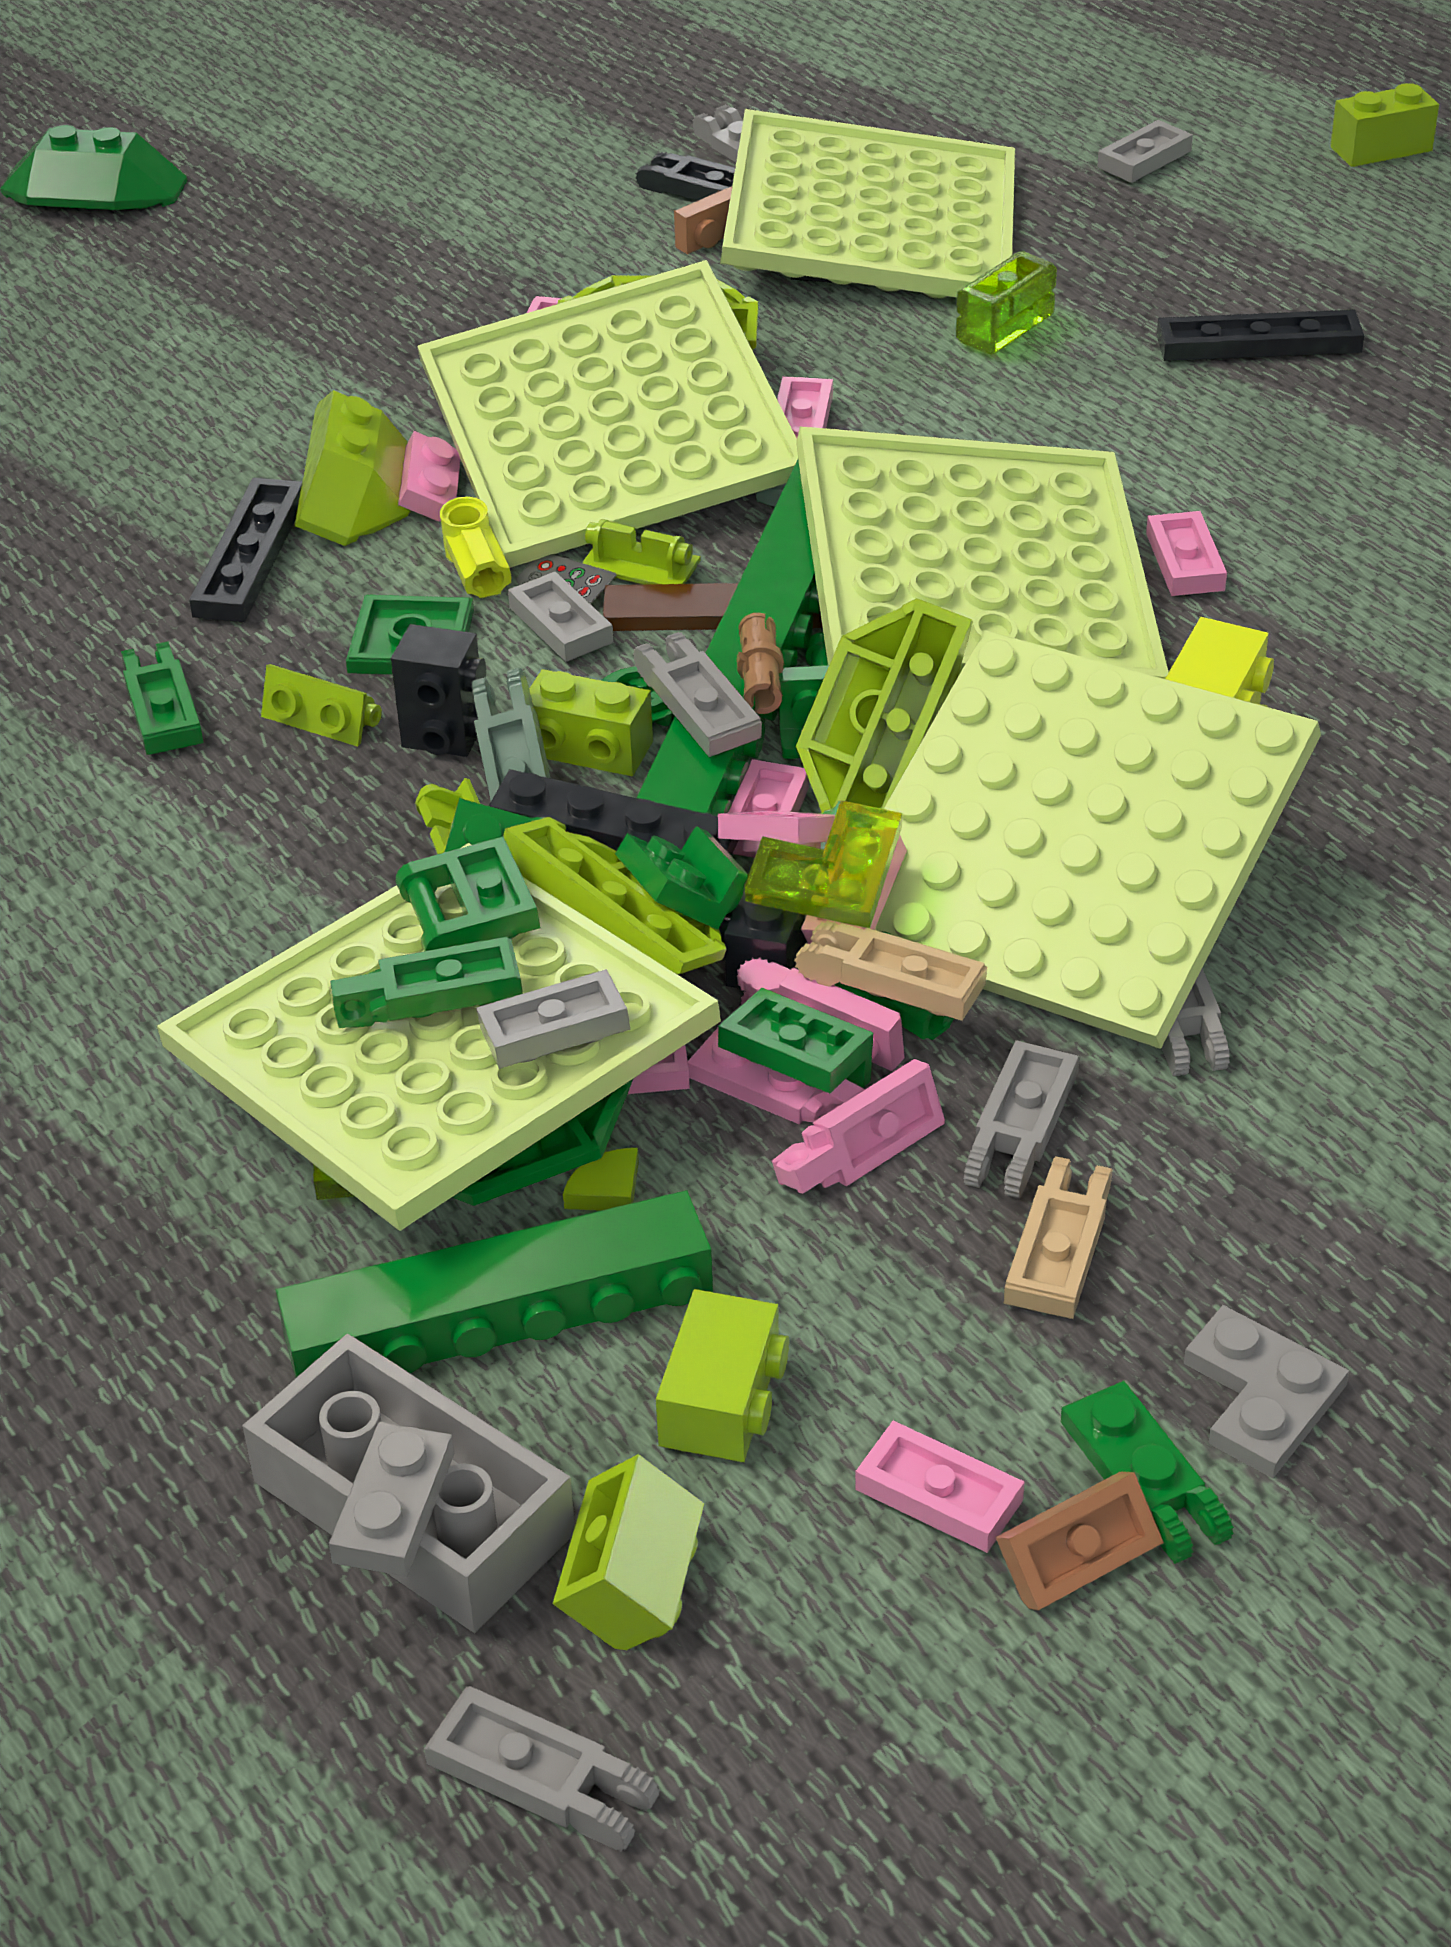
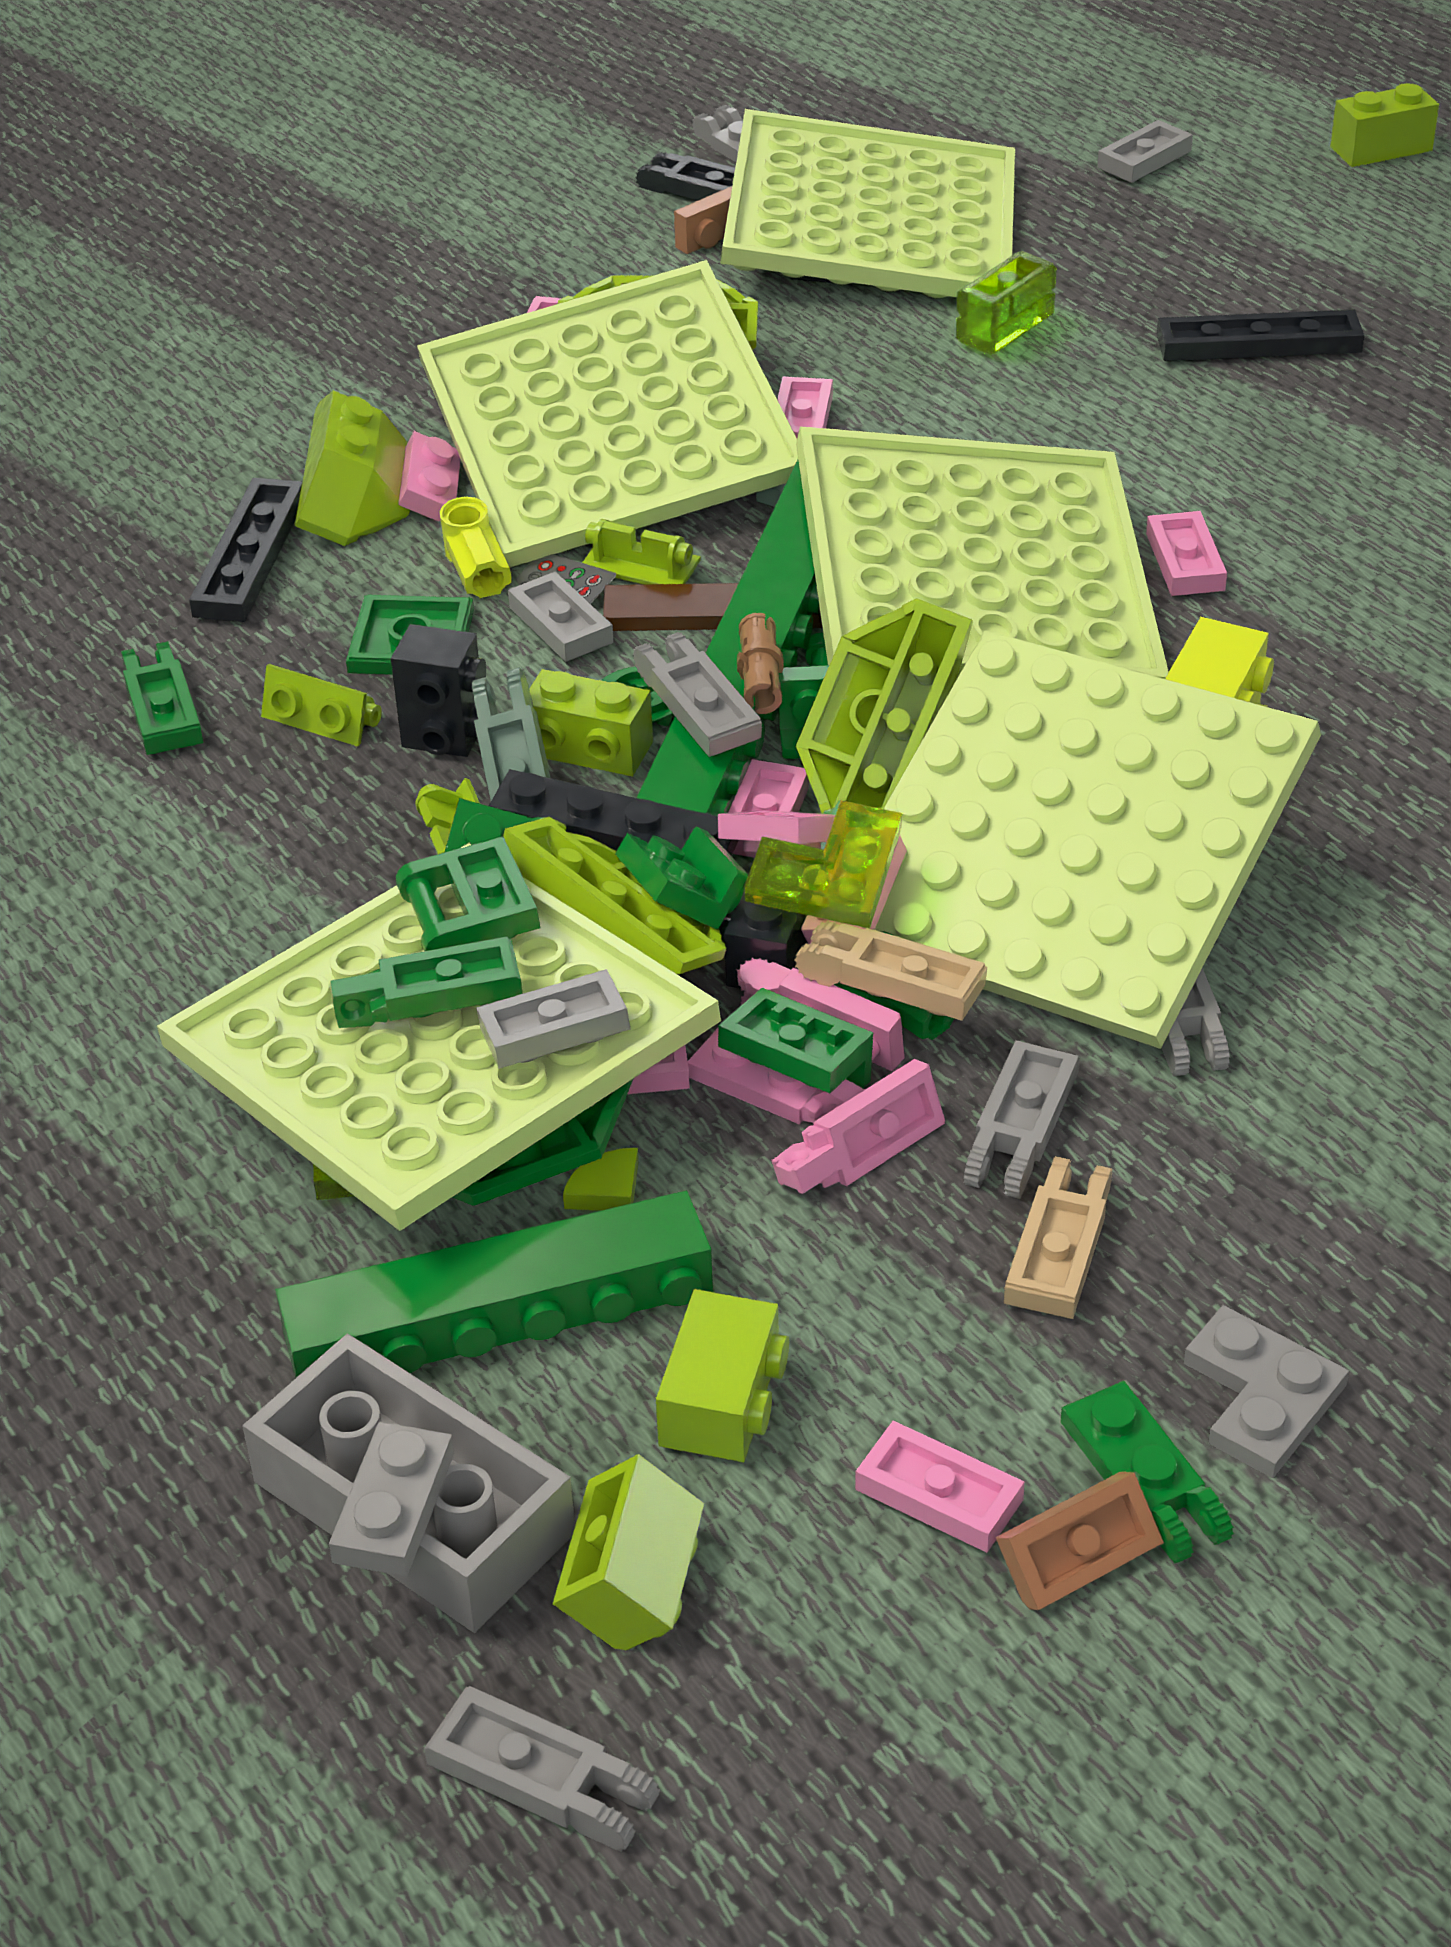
(93, 171): green wedge -> none

